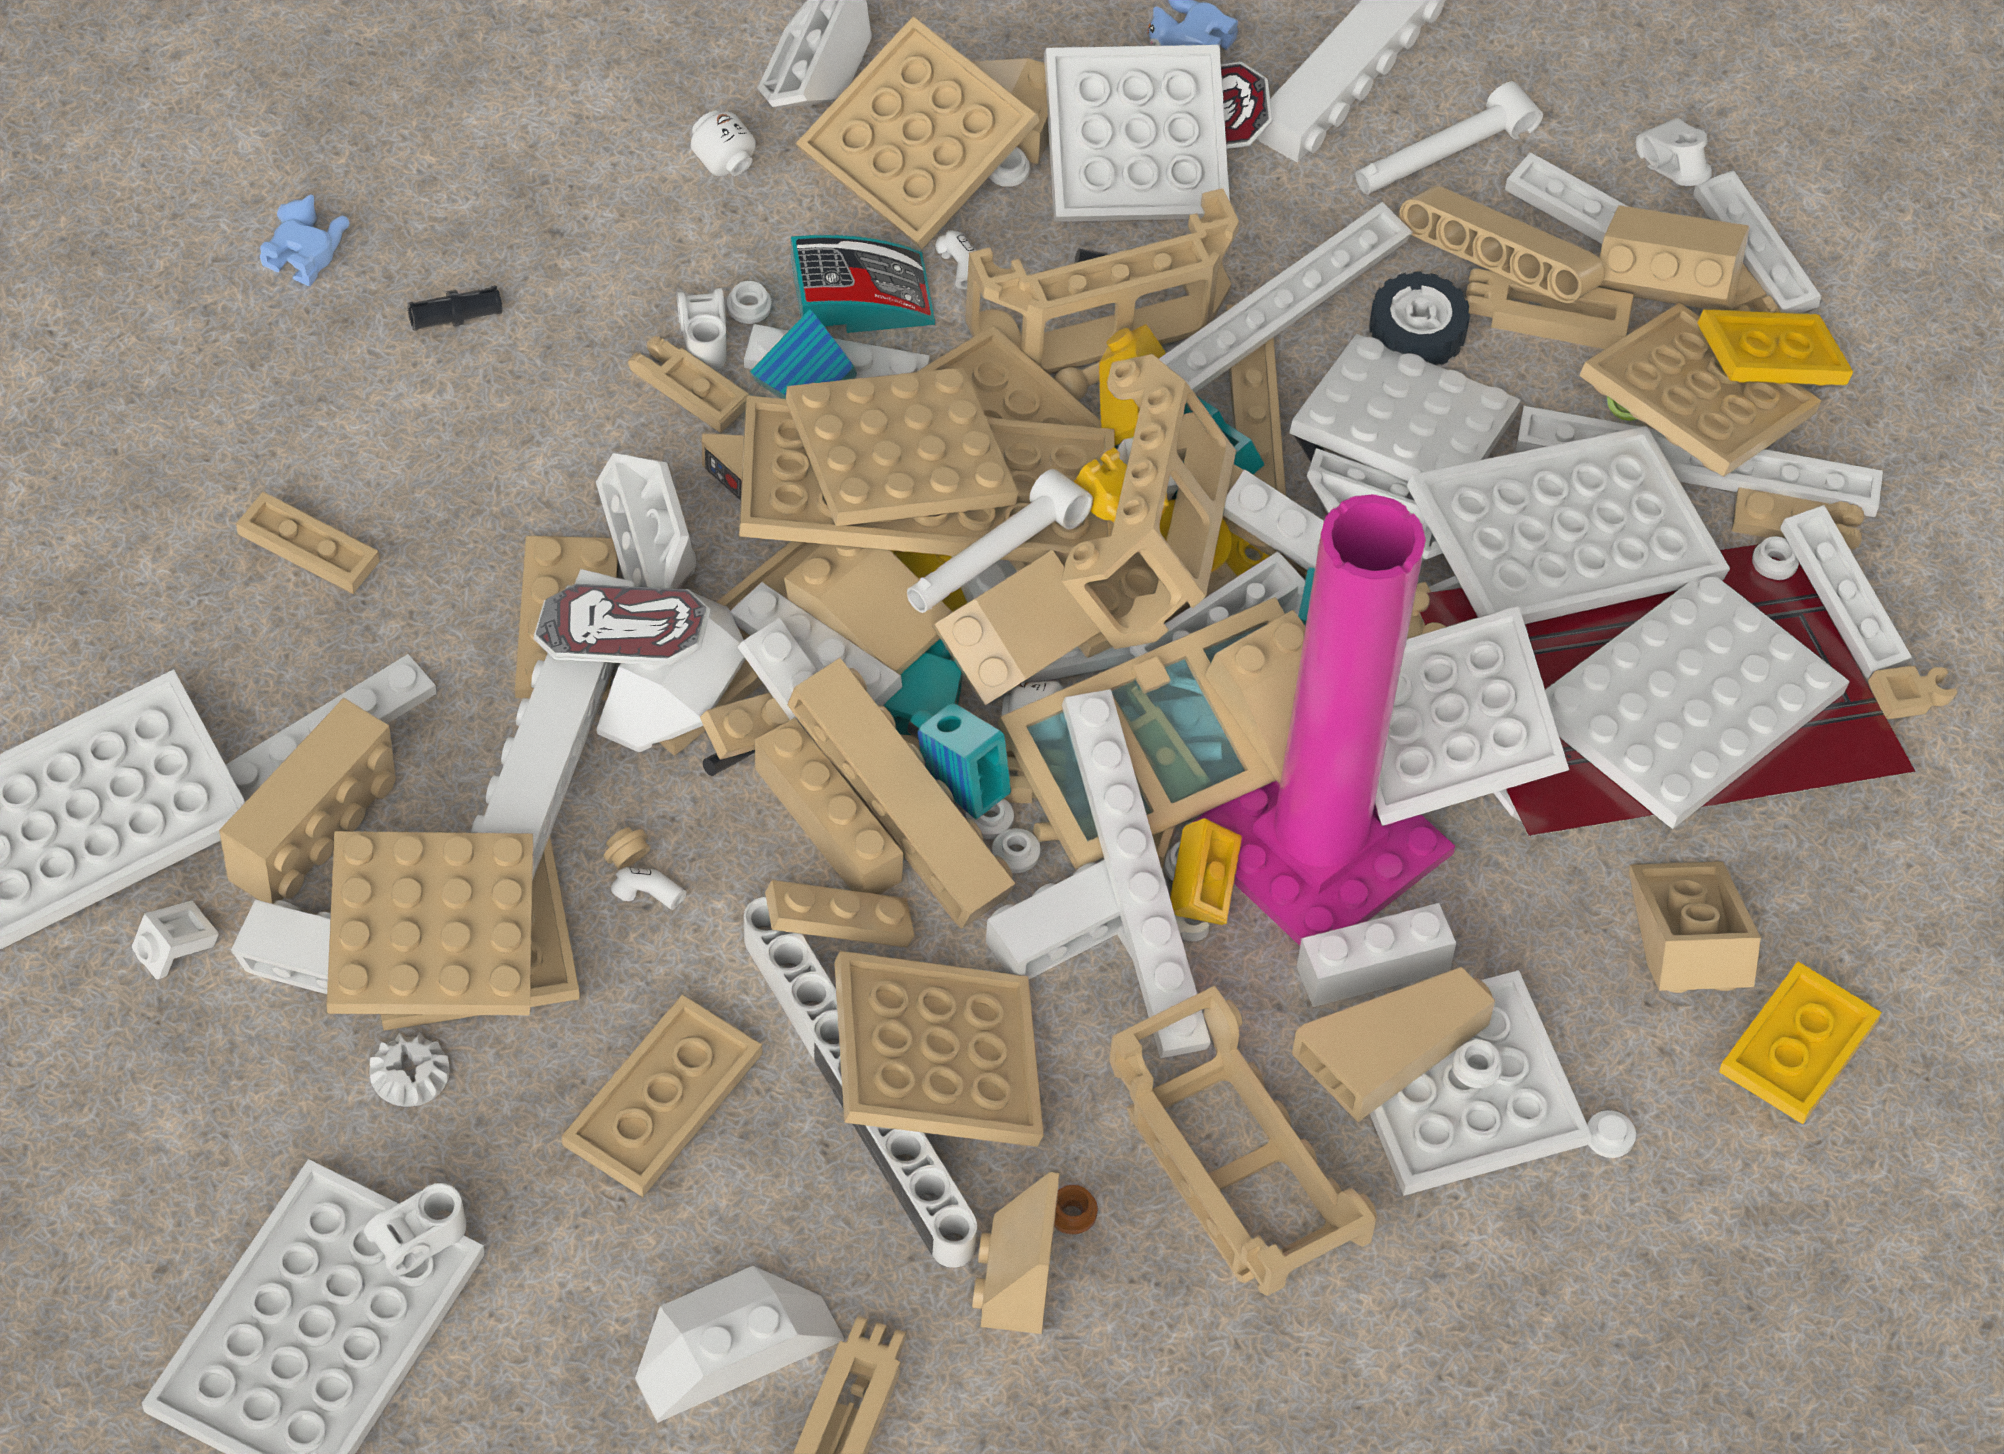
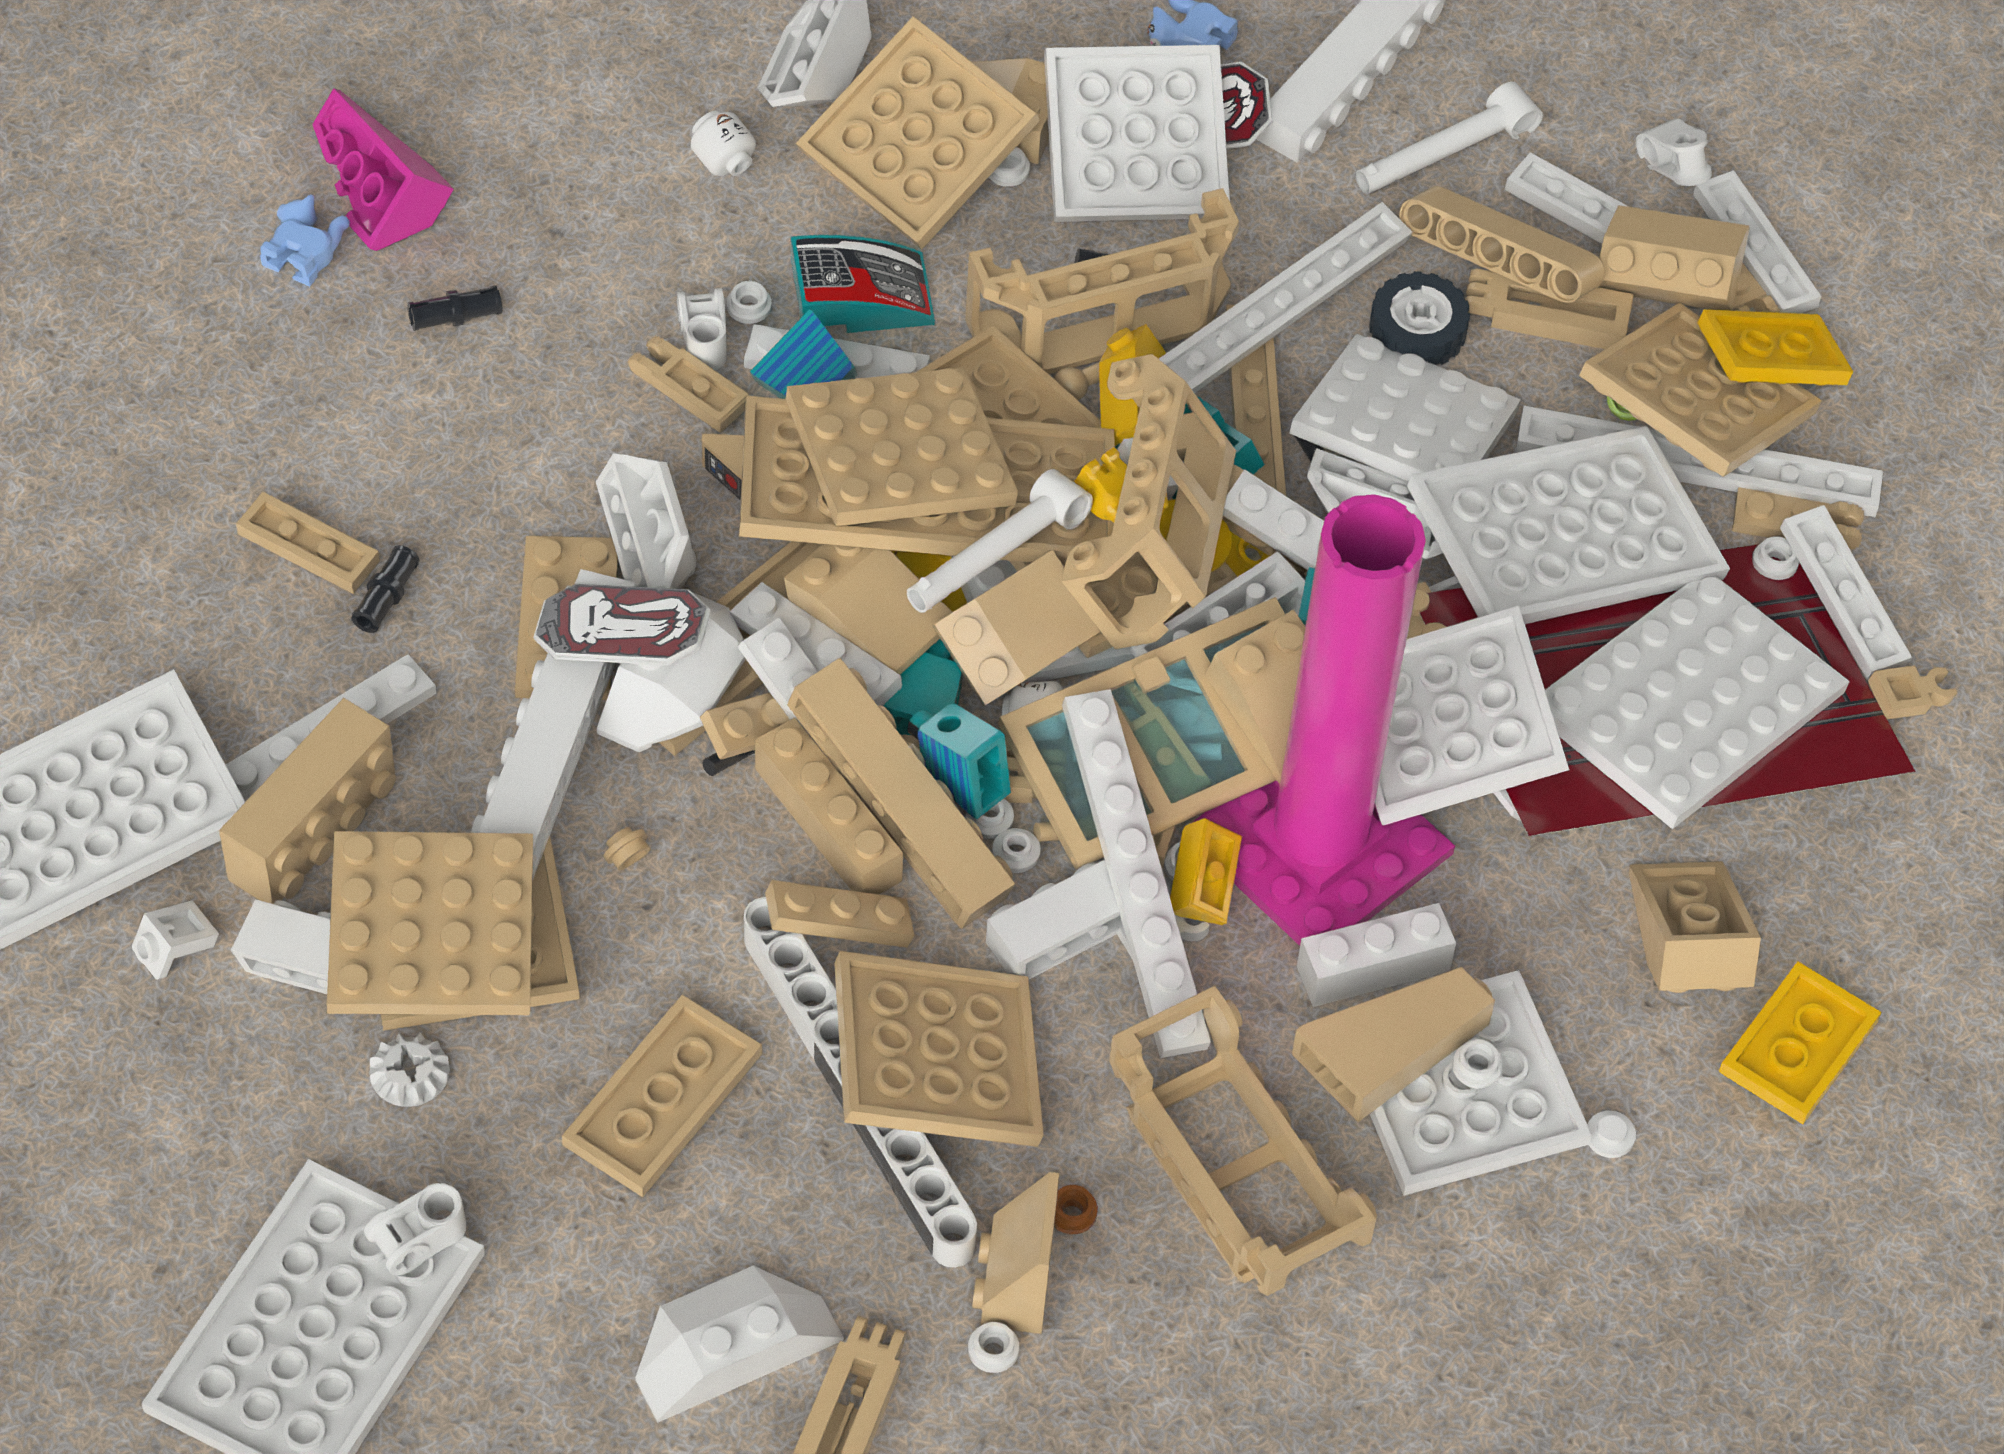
(385, 180): none -> dark pink wedge
(385, 589): none -> black pin
(652, 881): white arm -> none
(956, 245): white arm -> none
(993, 1333): none -> white plate

